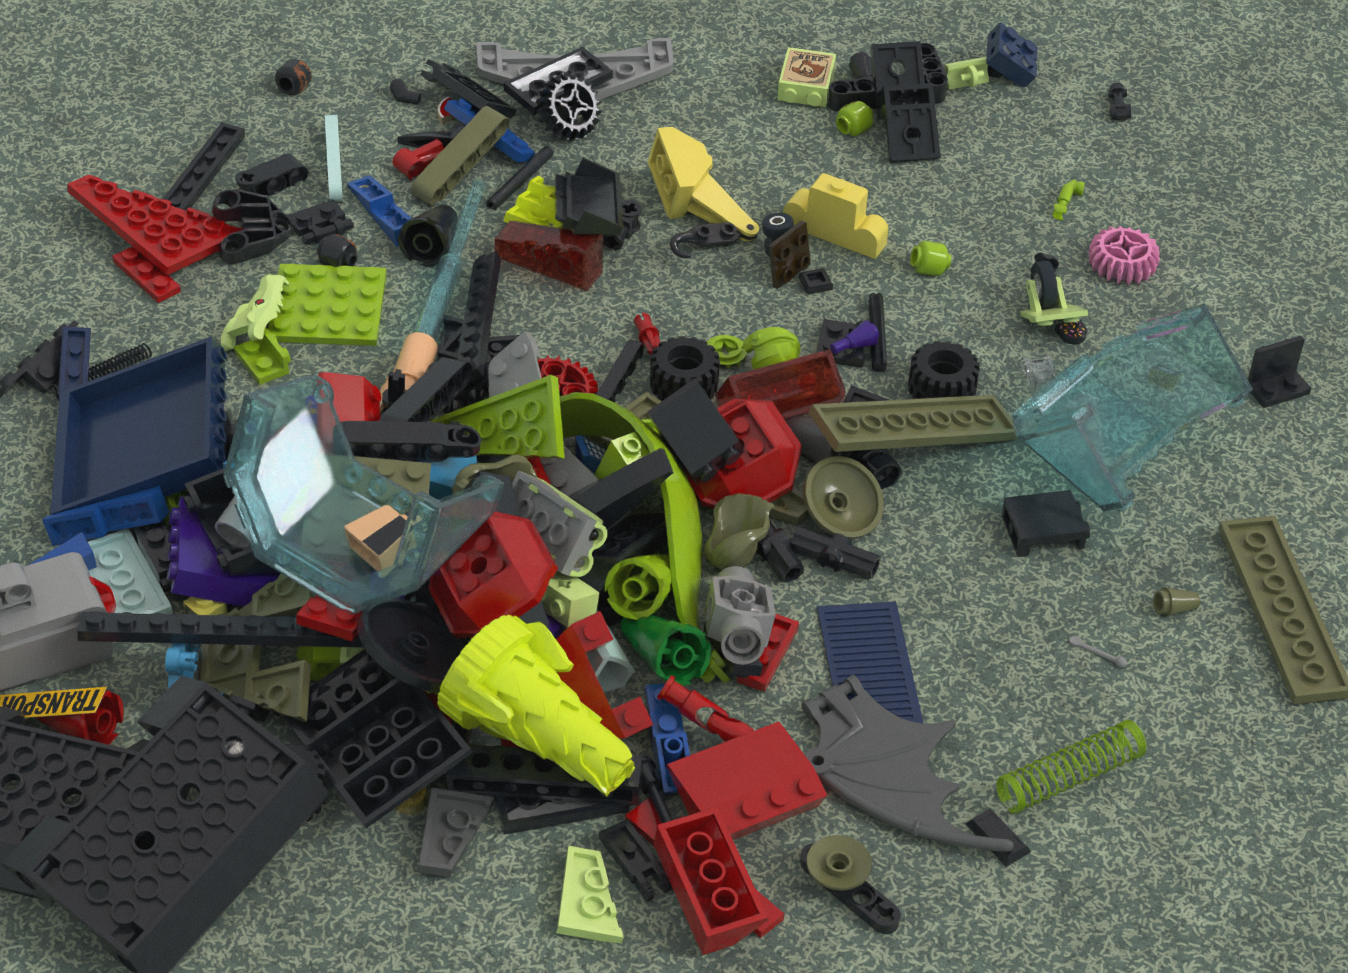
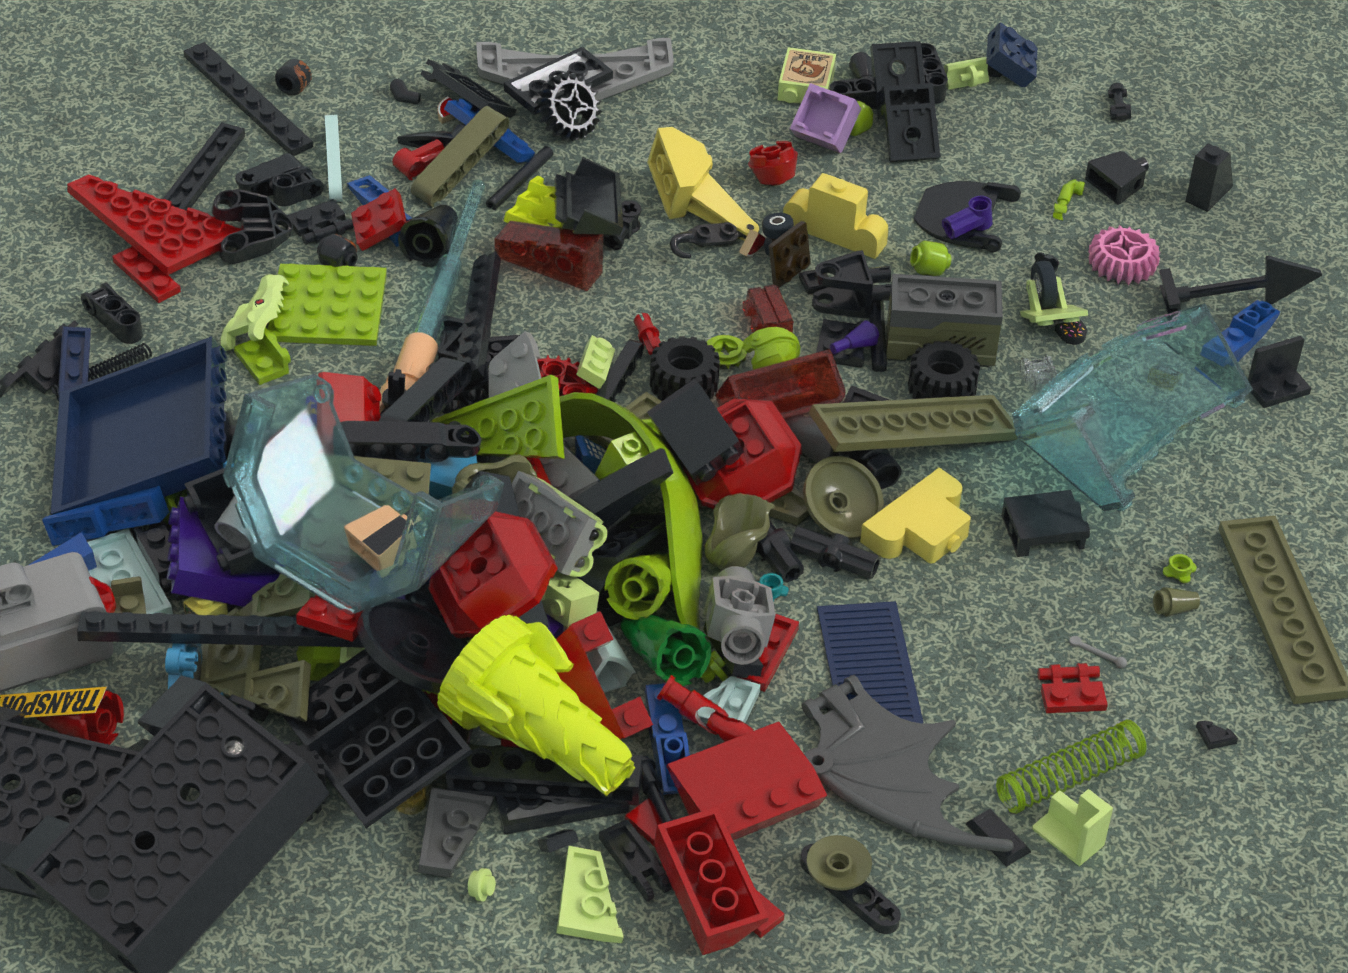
(113, 313): none -> black piece
(129, 595): none -> olive bracket
(248, 99): none -> black plate
(294, 186): none -> black piece
(378, 219): none -> red plate
(481, 884): none -> yellowish green plate
(557, 840): none -> black tile
(596, 361): none -> yellowish green plate
(734, 696): none -> light aqua wing
(752, 243): none -> tile
(767, 308): none -> clear red brick
(774, 163): none -> red cone
(775, 582): none -> teal plate
(825, 118): none -> lavender container
(851, 286): none -> black piece
(921, 519): none -> light yellow brick
(944, 310): none -> dark grey piece
(951, 197): none -> black piece
(976, 217): none -> dark purple piece
(1075, 696): none -> red plate
(1076, 828): none -> yellowish green panel
(1117, 175): none -> black torso
(1180, 567): none -> lime plate
(1209, 177): none -> black slope
(1215, 736): none -> black tile
(1249, 327): none -> blue slope
(1279, 281): none -> black piece

